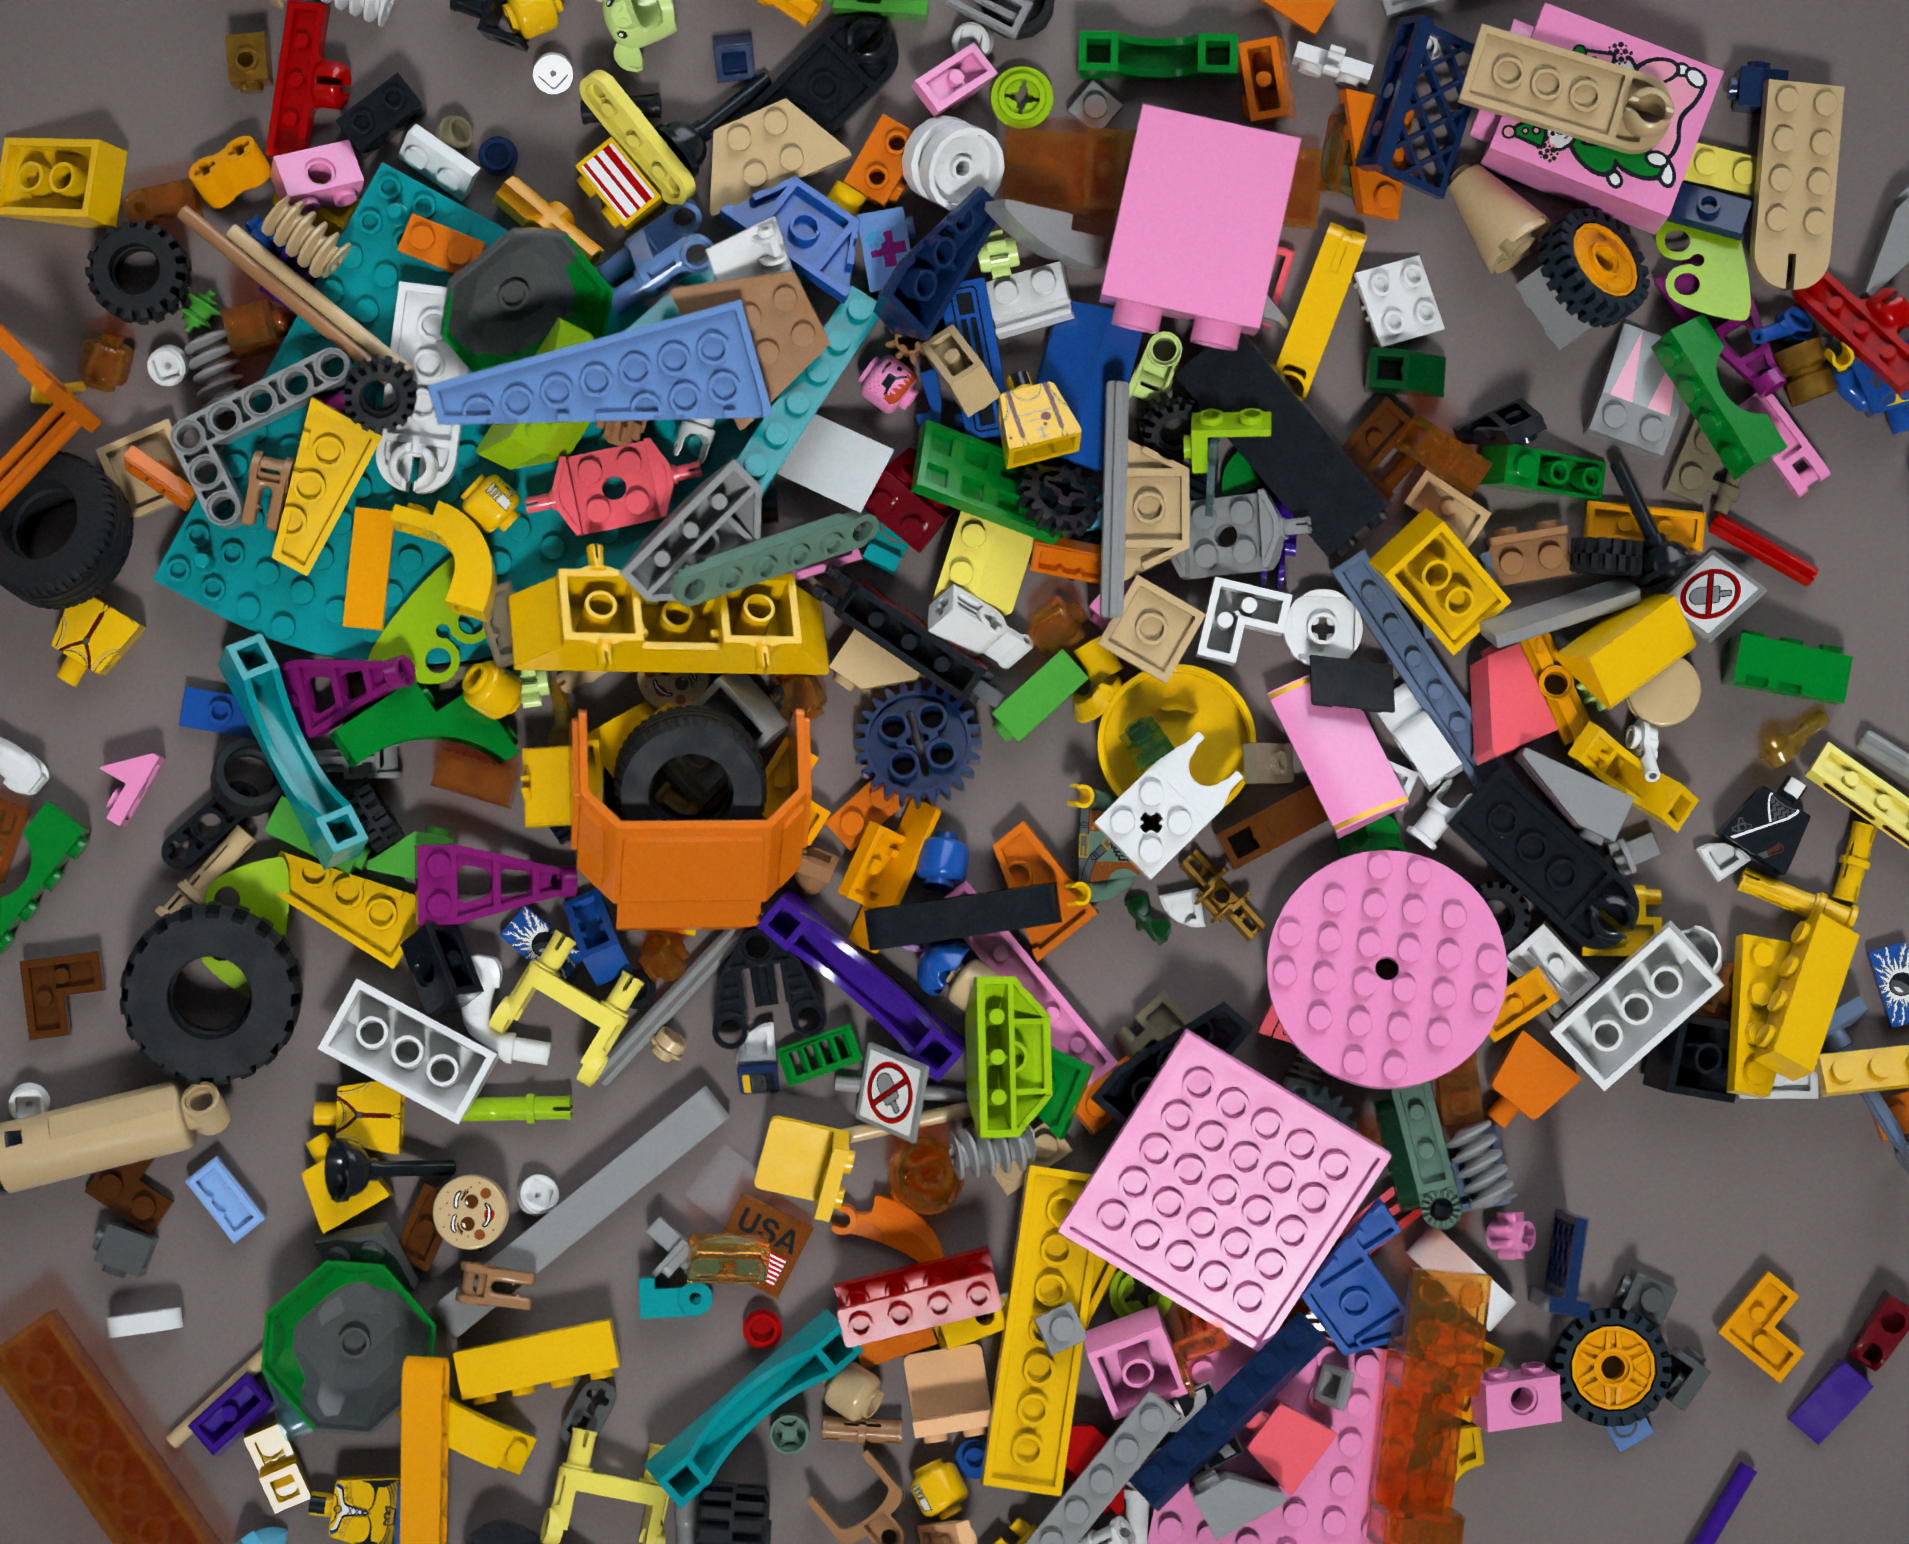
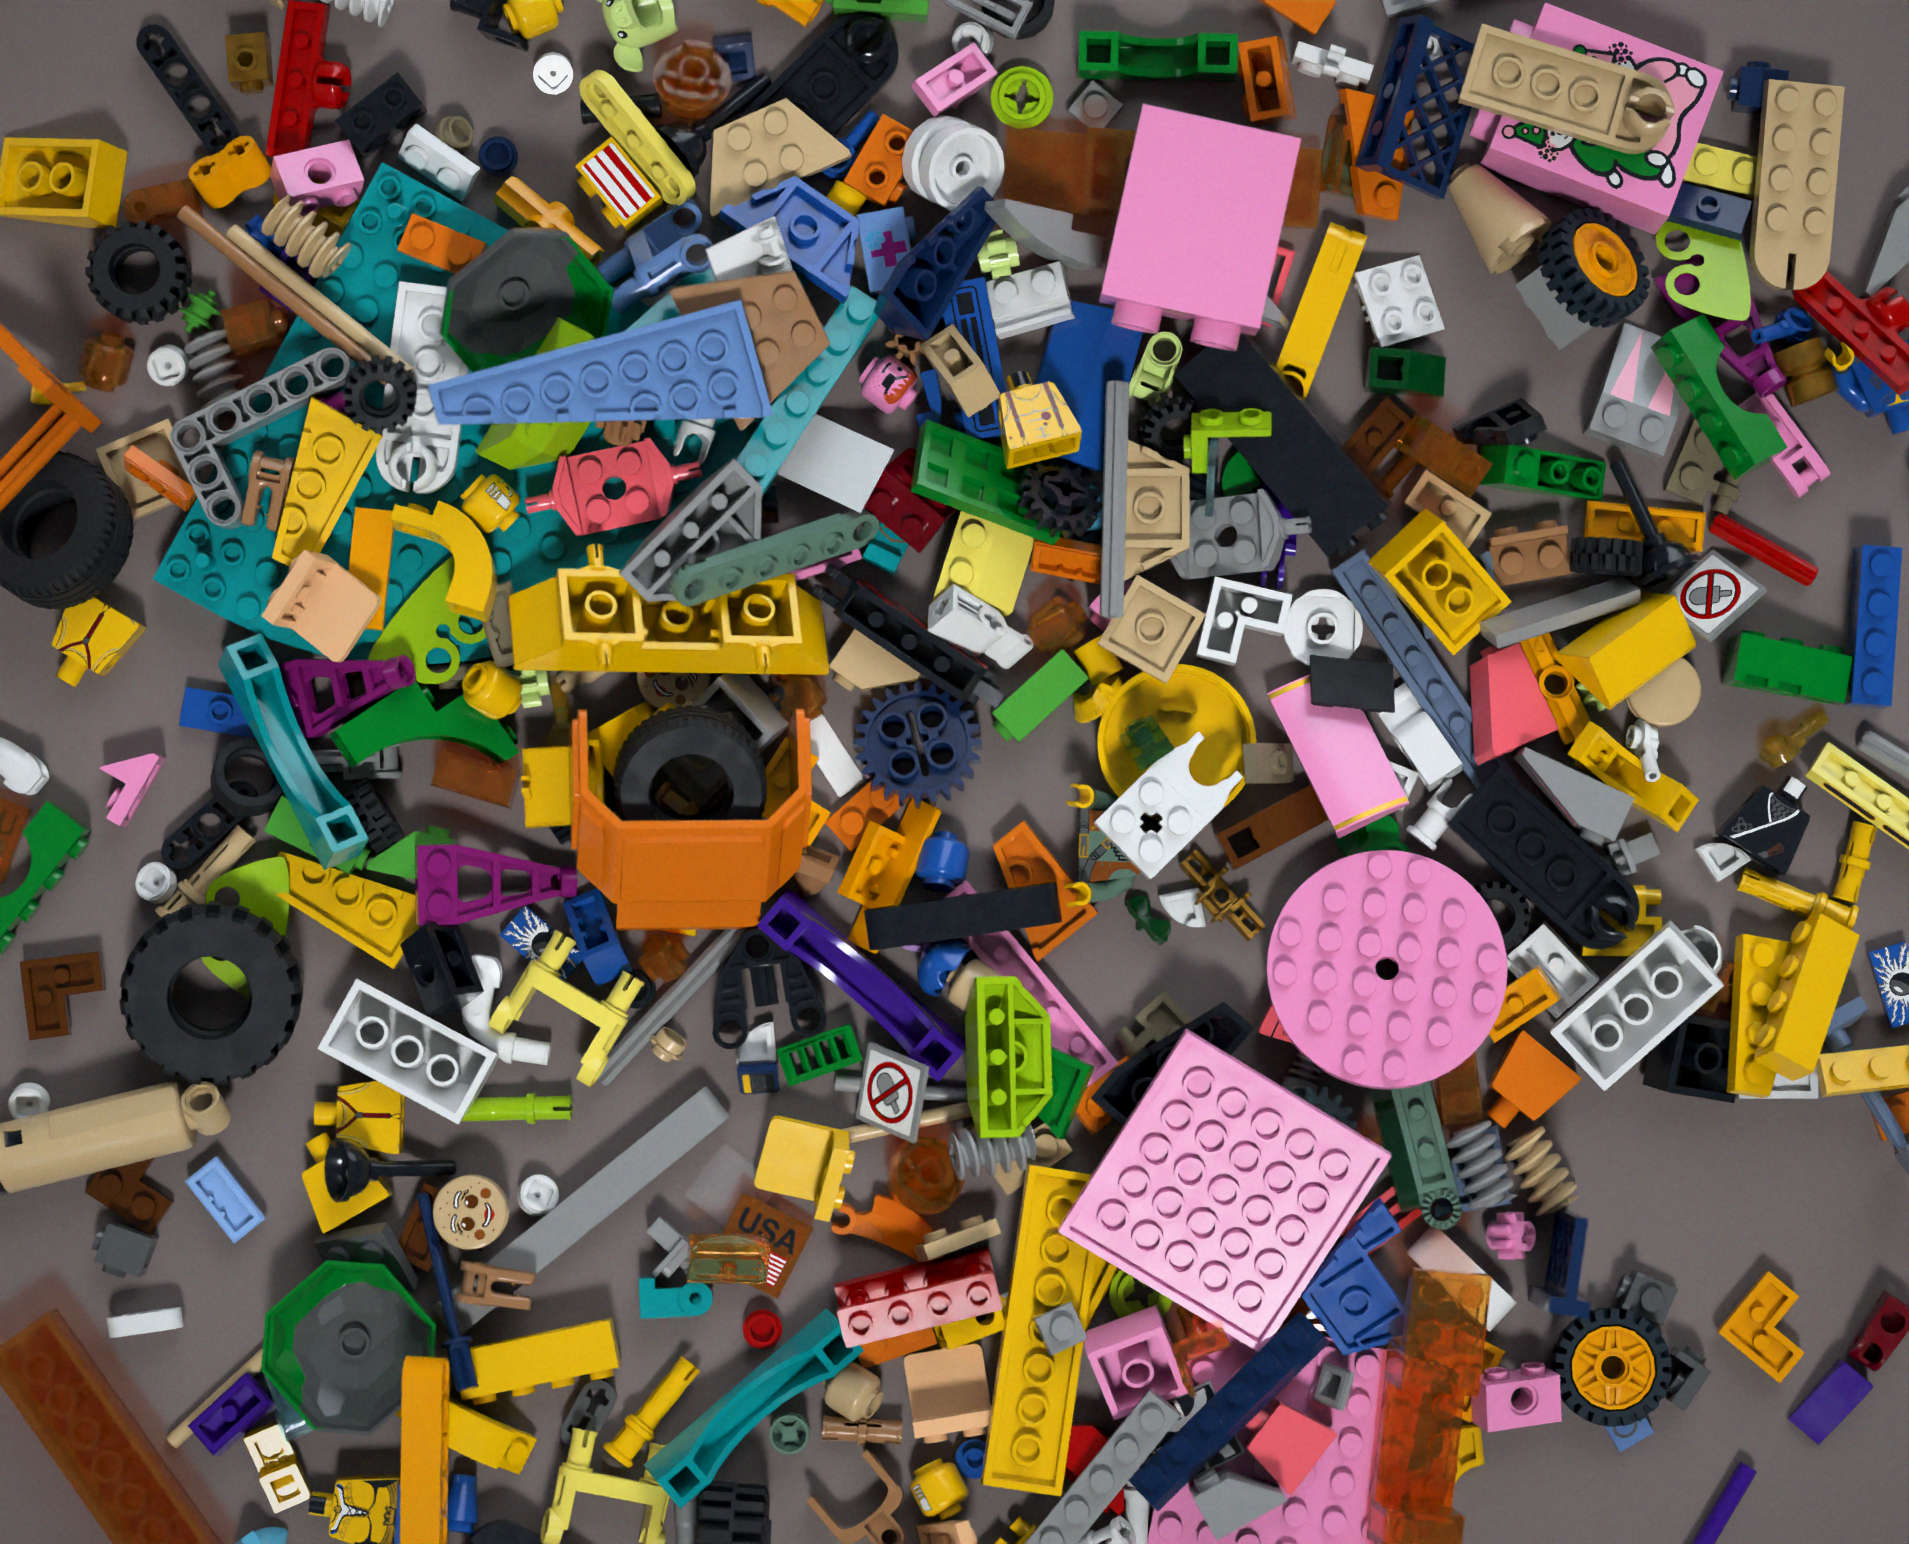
(156, 882): none -> white tile
(190, 90): none -> black beam
(323, 604): none -> light nougat bracket
(458, 1346): none -> dark blue piece
(462, 1504): none -> blue cone
(641, 1426): none -> yellow pin
(692, 79): none -> clear orange cone
(833, 757): none -> white sticker
(851, 142): none -> blue plate
(972, 1231): none -> tan plate
(1541, 1172): none -> tan piece
(1873, 625): none -> blue brick

